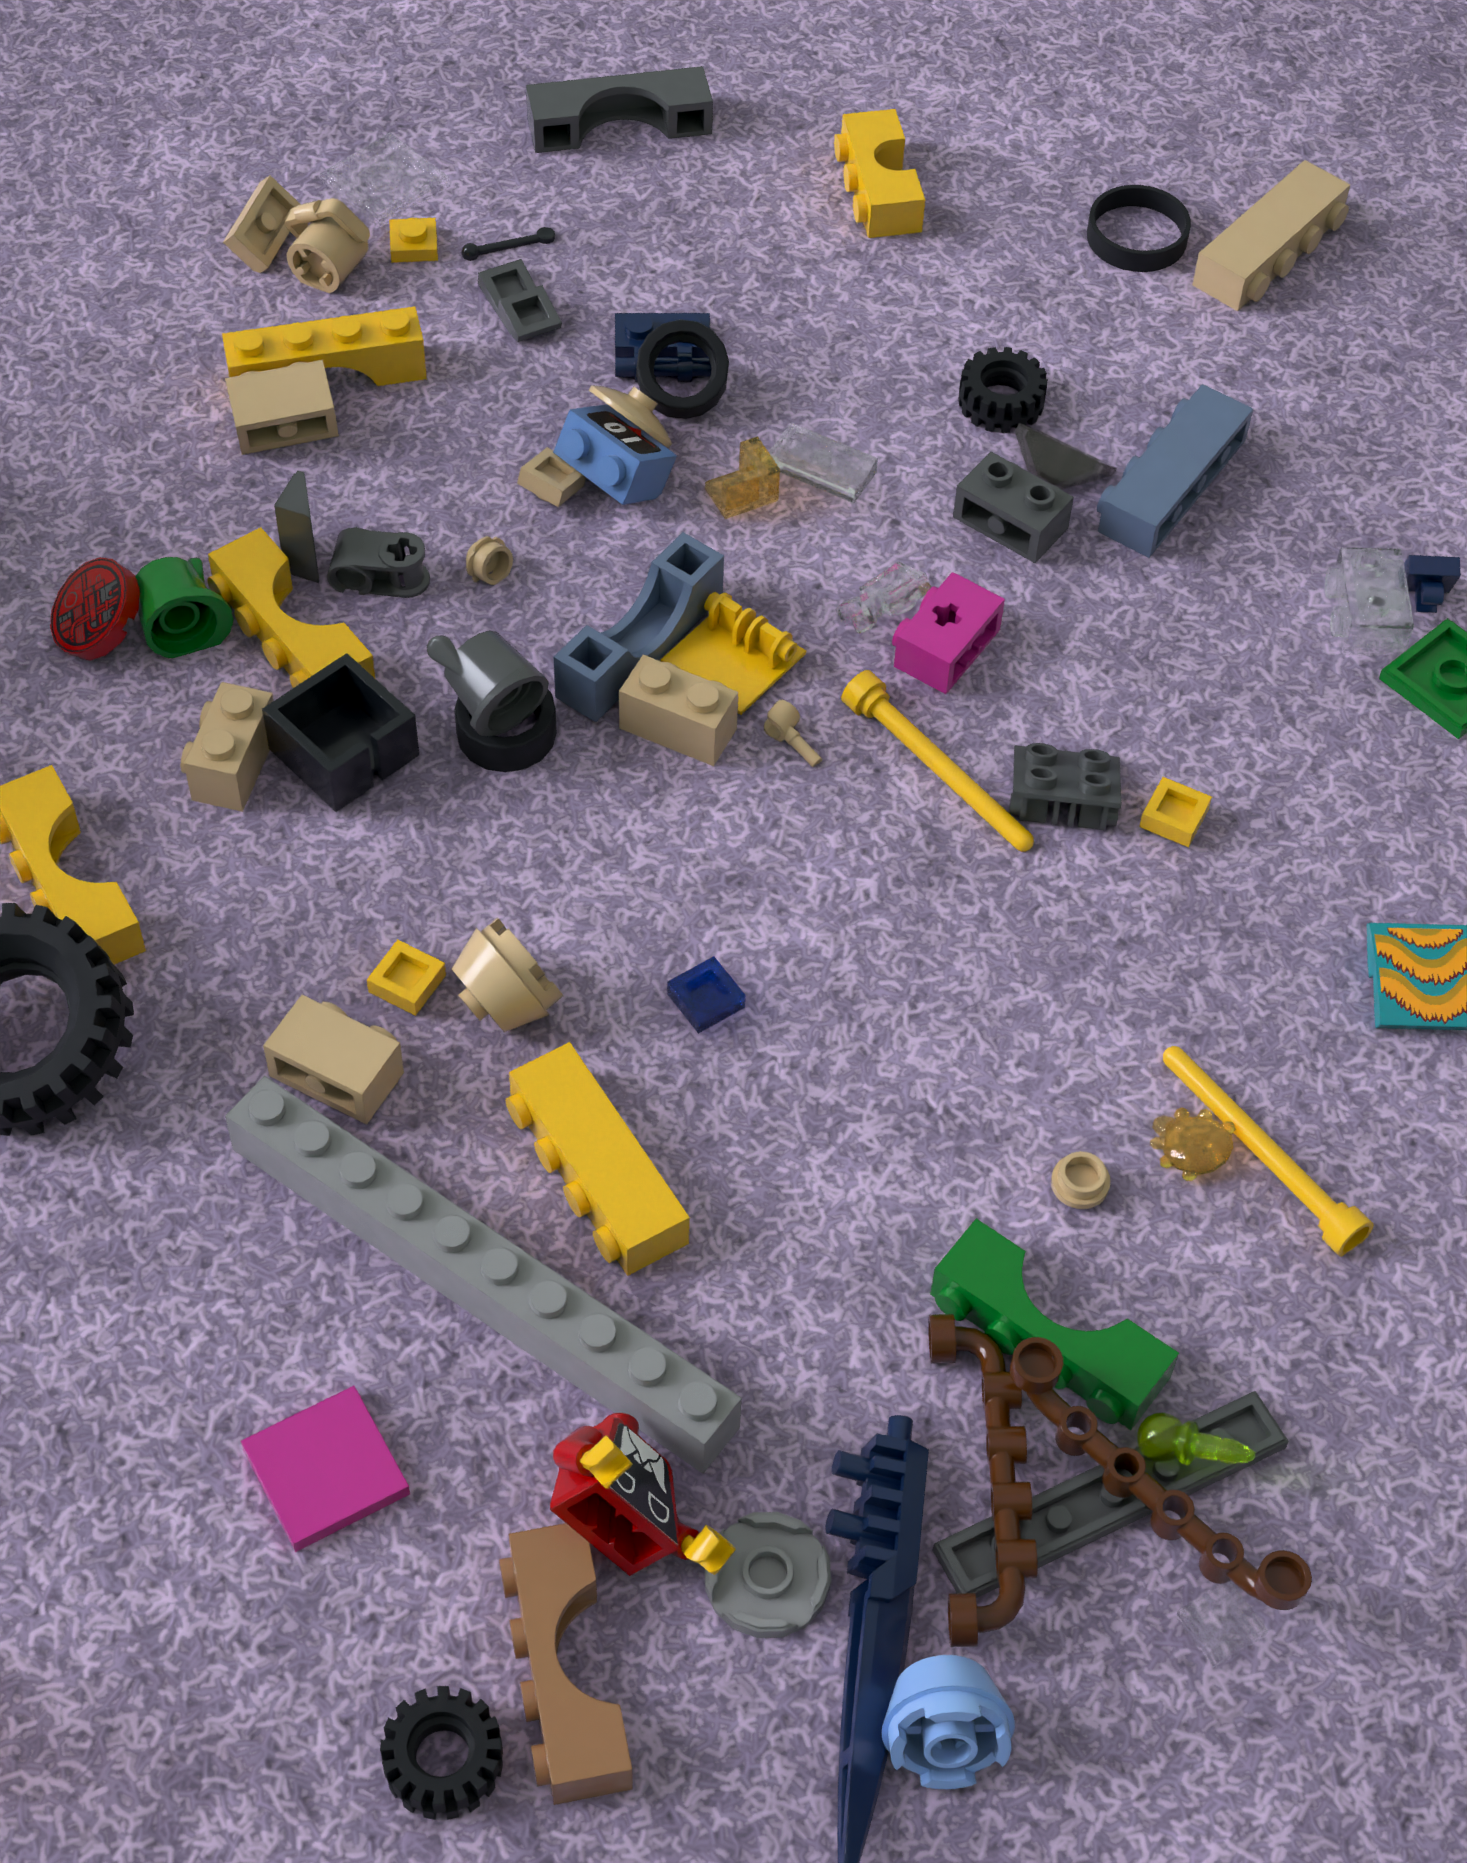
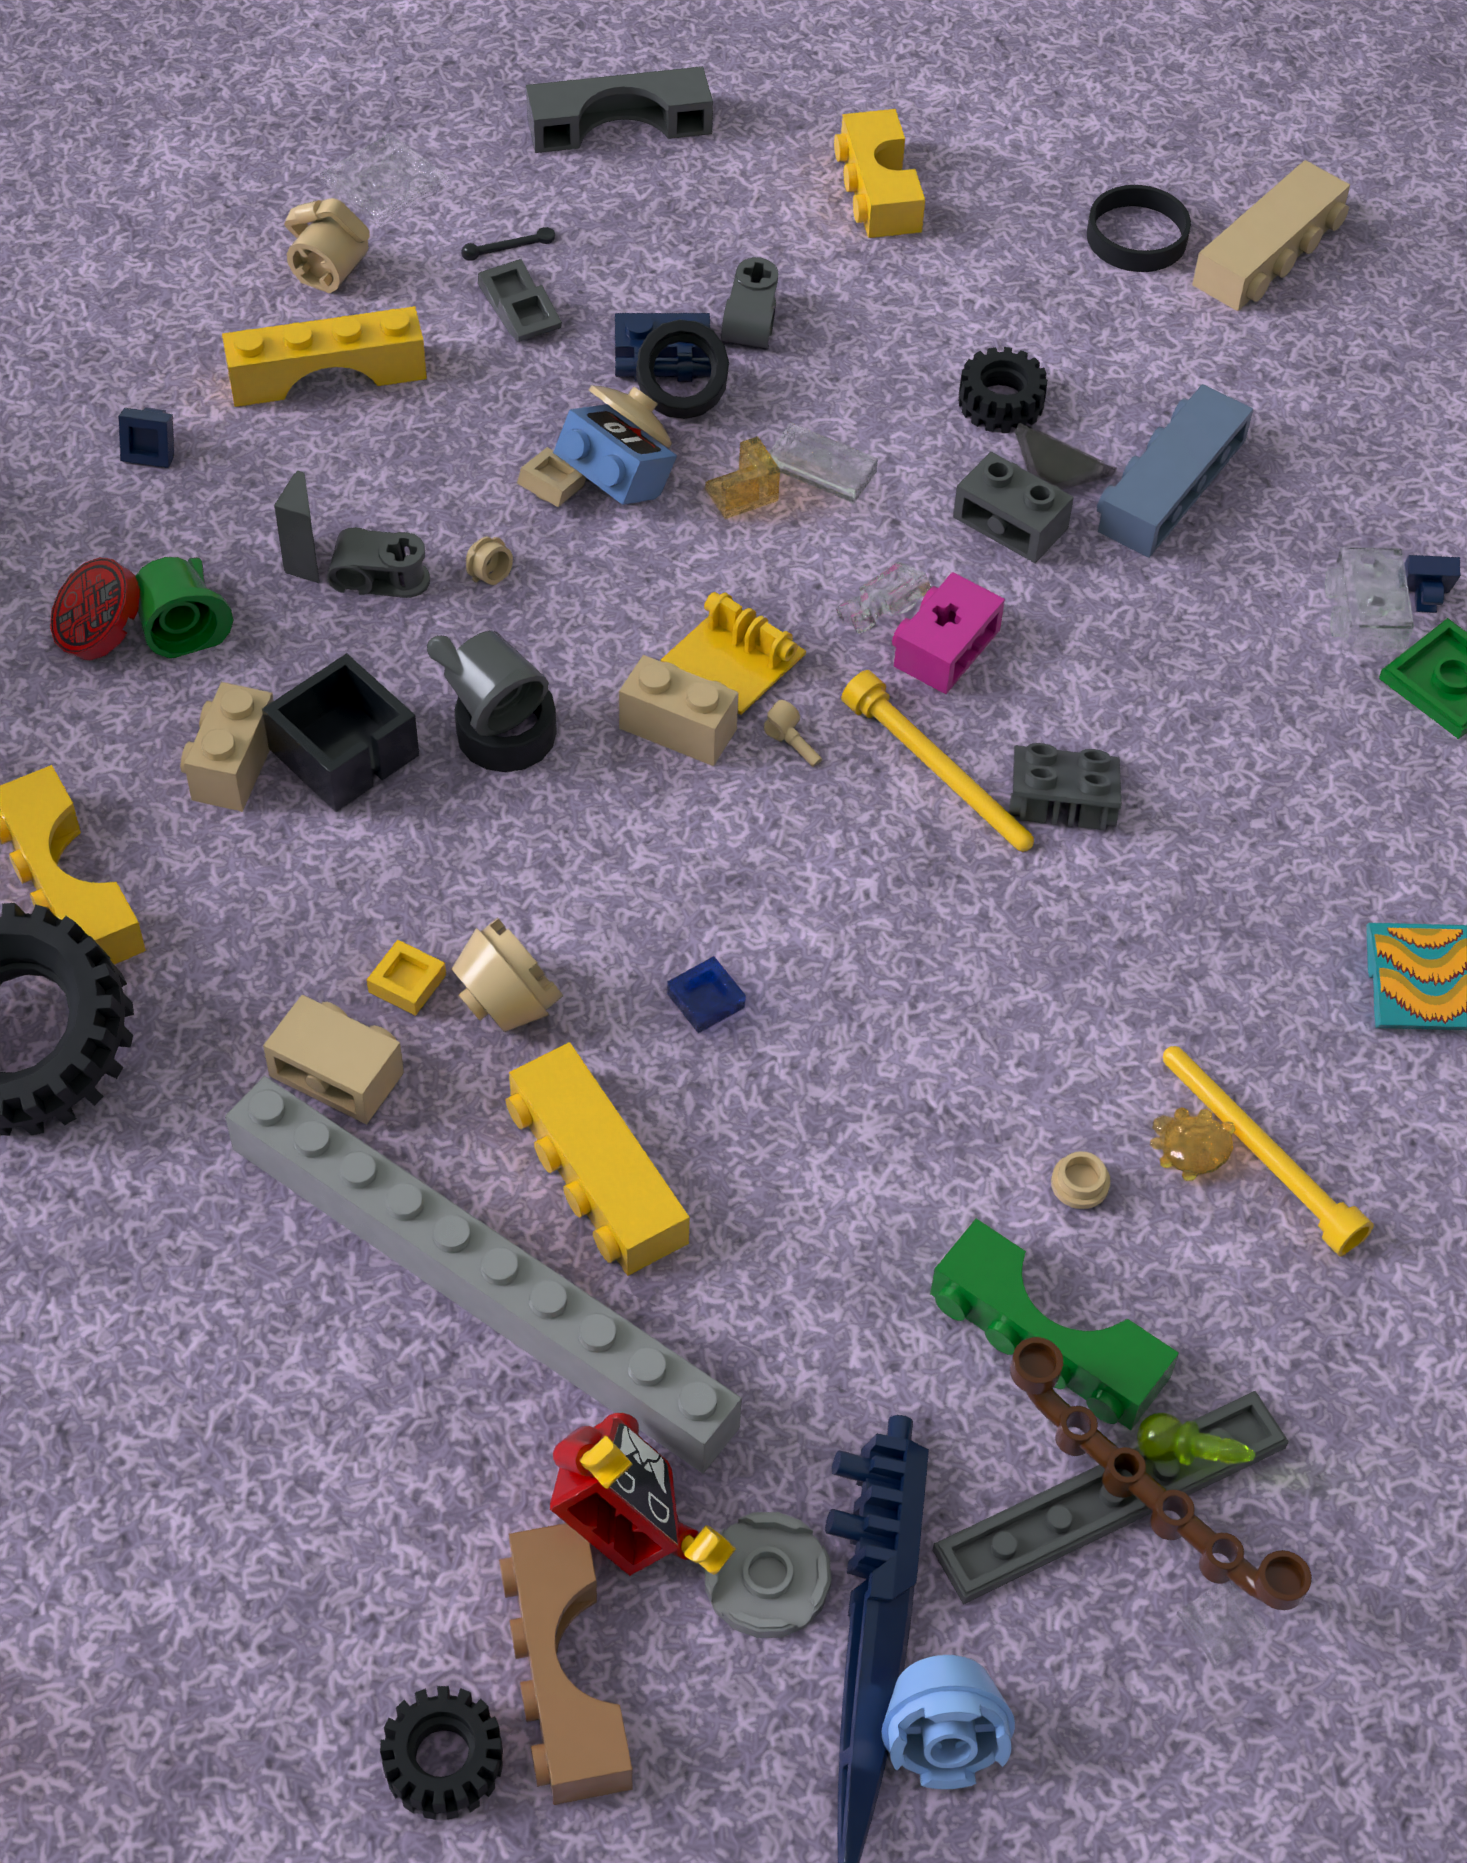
(146, 436): none -> dark blue tile
(255, 581): yellow arch -> none
(261, 225): tan plate -> none
(282, 406): tan brick -> none
(325, 1468): dark pink tile -> none
(413, 240): yellow plate -> none
(670, 603): sand blue arch -> none
(752, 304): none -> dark grey piece
(1009, 1499): reddish brown bar -> none
(1175, 811): yellow plate -> none

